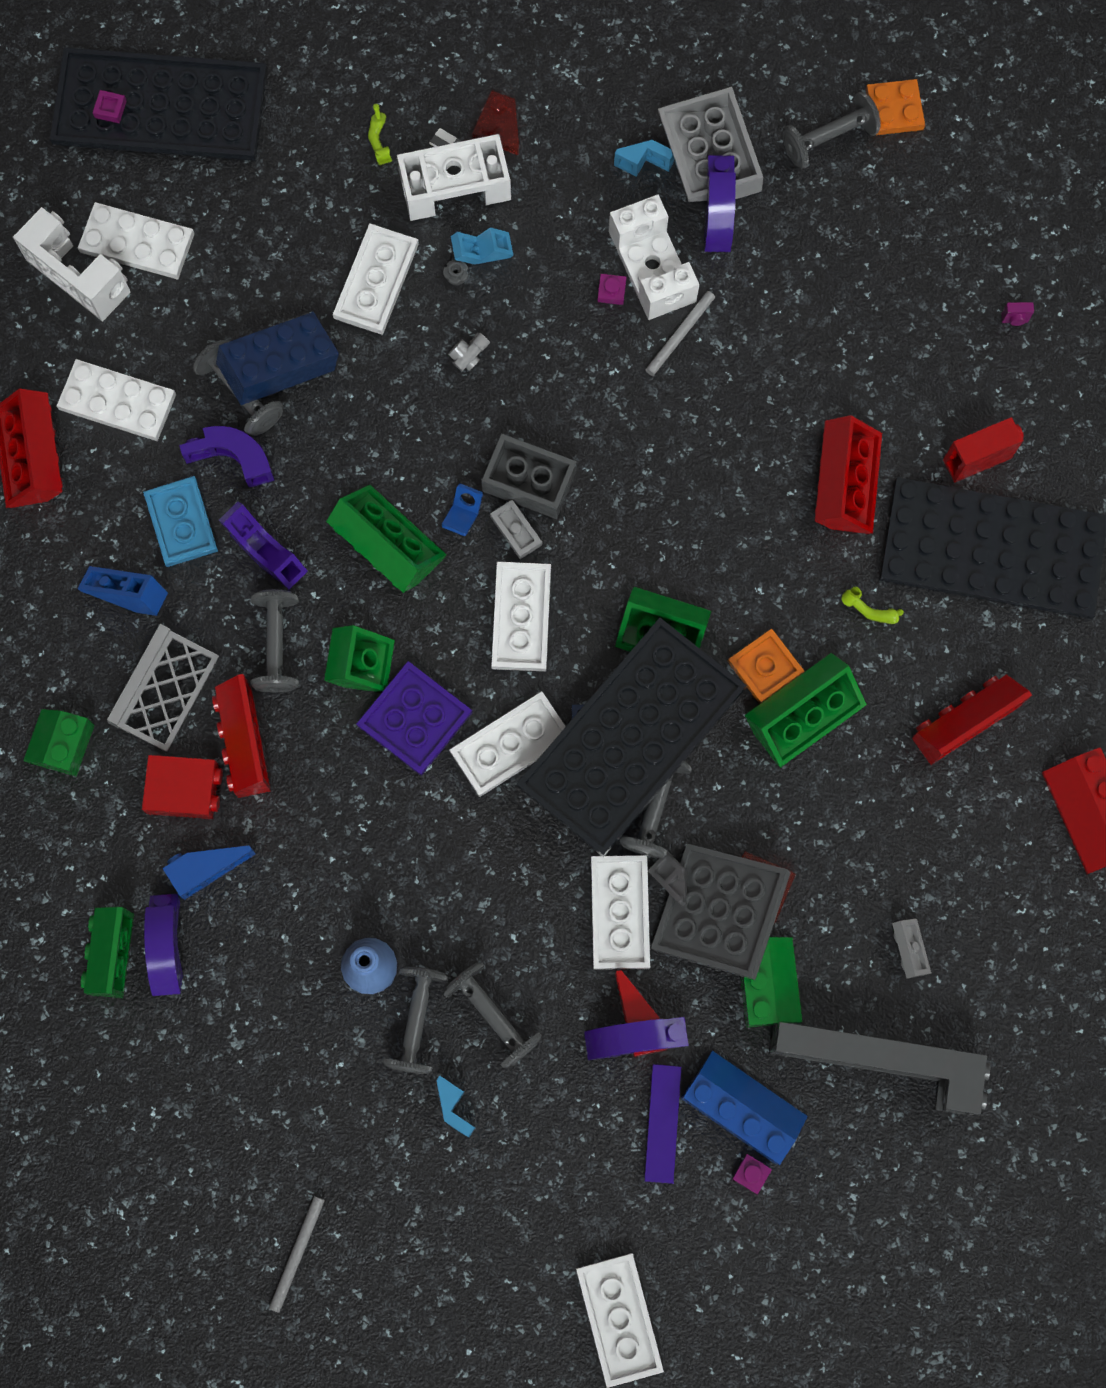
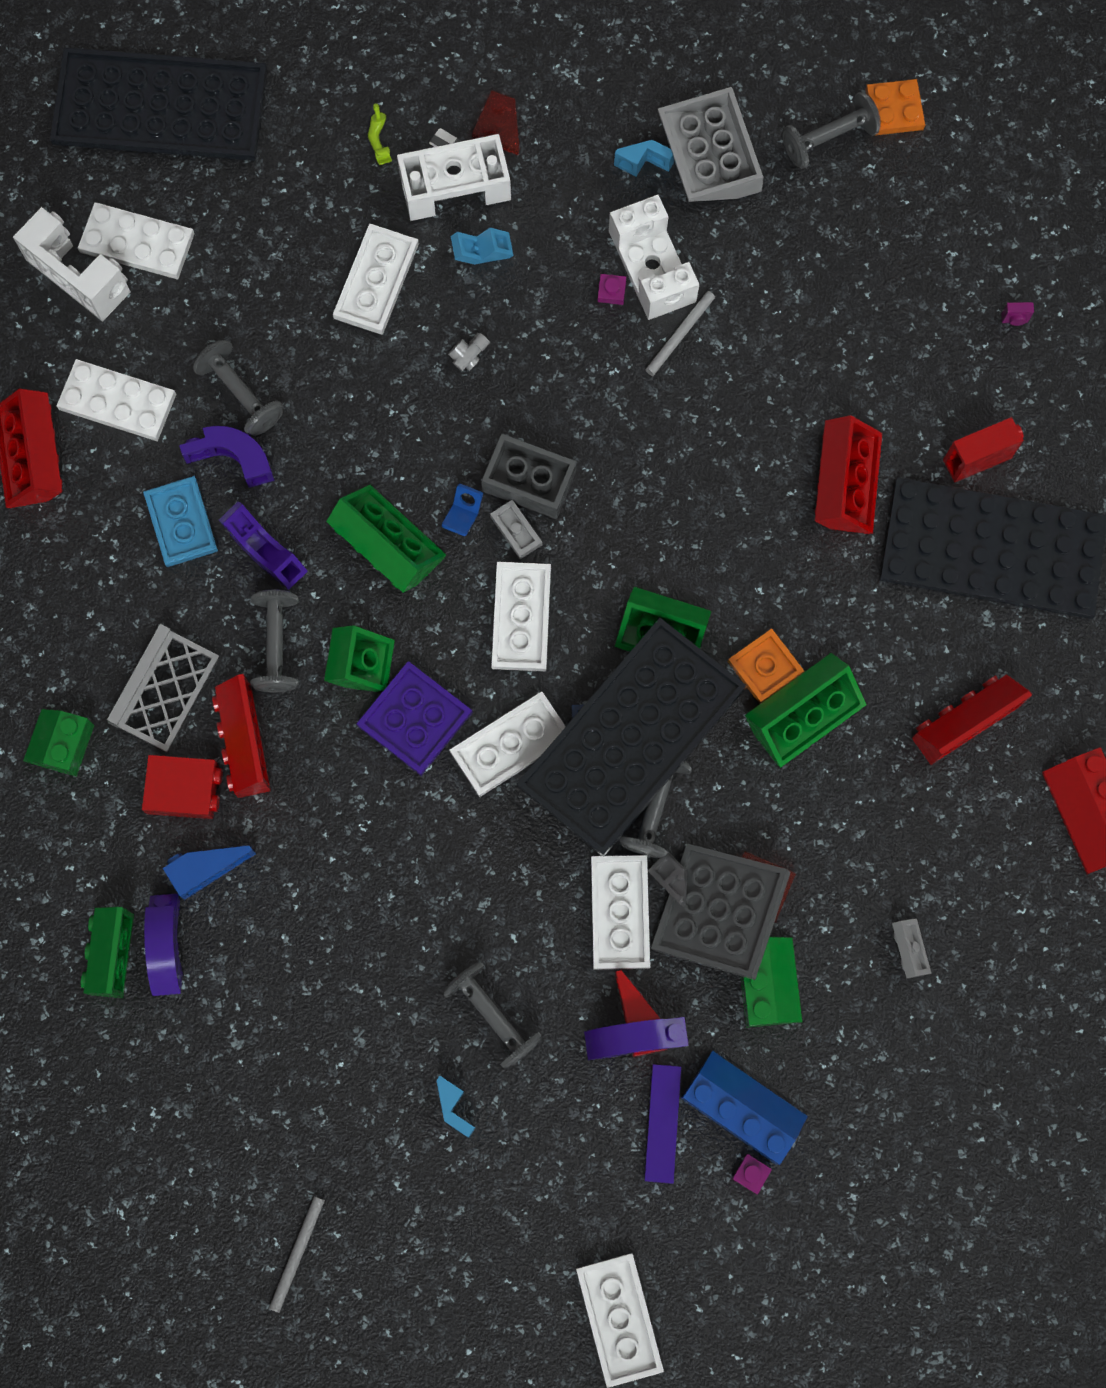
(109, 106): magenta plate -> none
(125, 589): blue slope -> none
(277, 358): dark blue brick -> none
(377, 974): medium blue cone -> none
(415, 1020): dark grey hose -> none
(460, 277): dark grey plate -> none
(720, 203): dark purple arch -> none
(852, 598): lime piece -> none
(957, 1072): dark grey brick -> none

